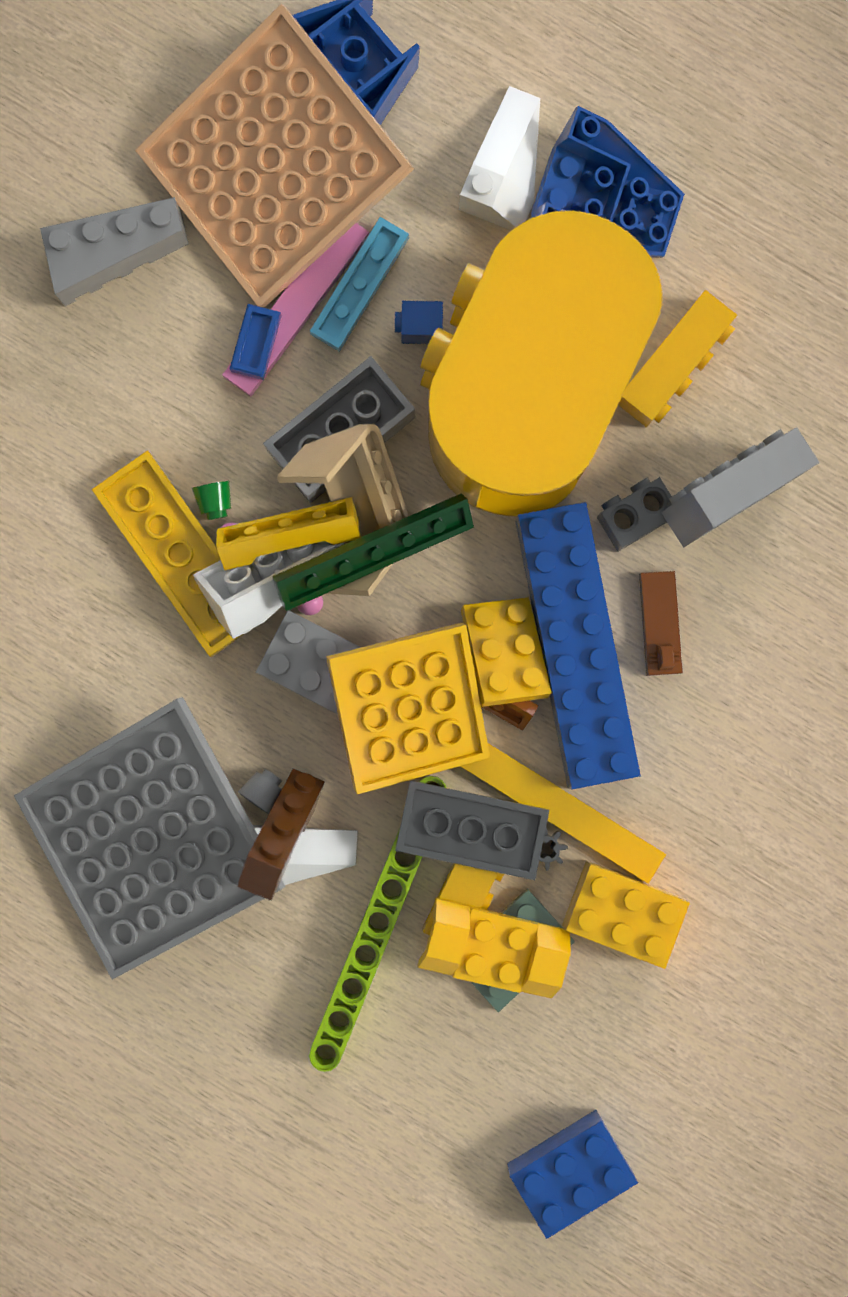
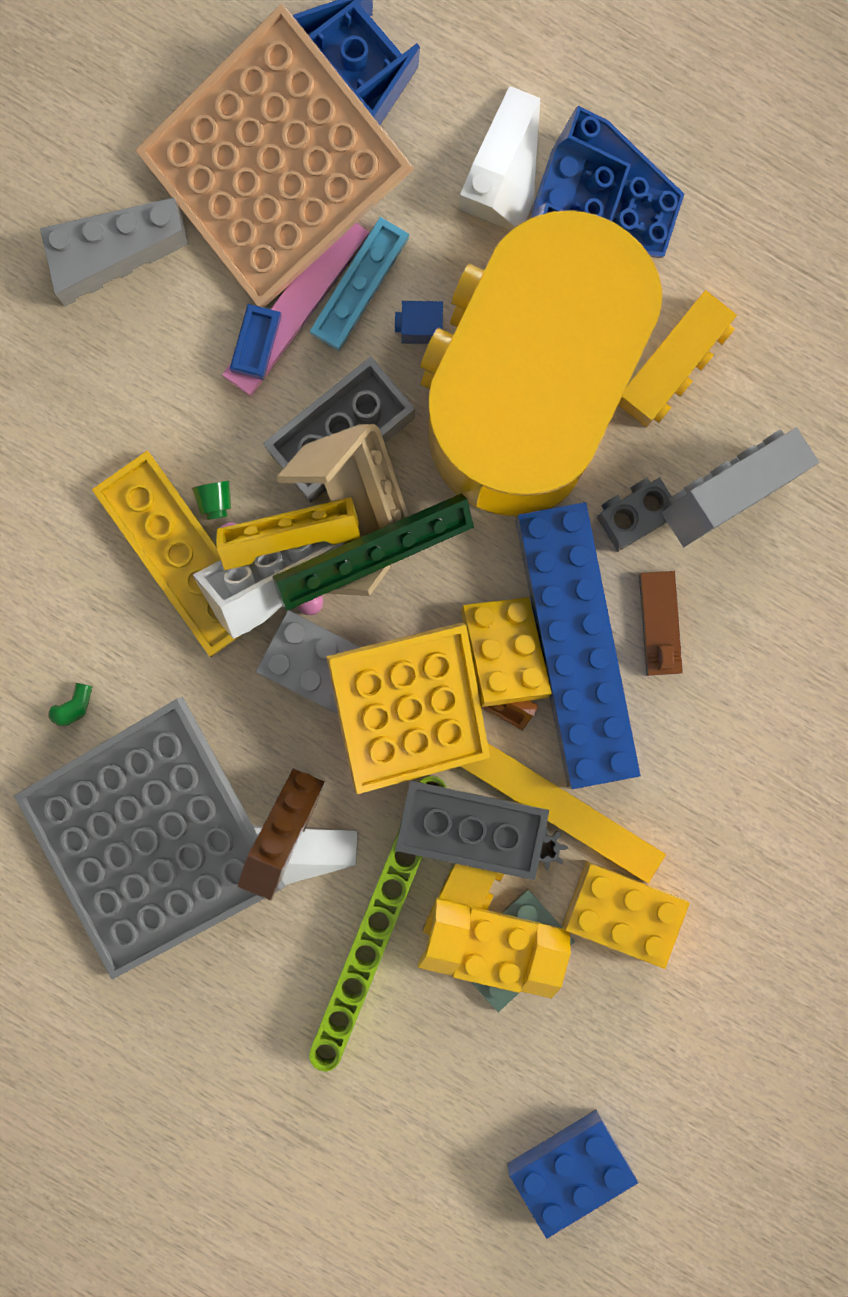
(73, 709): none -> green arm
(262, 790): light grey hat -> none

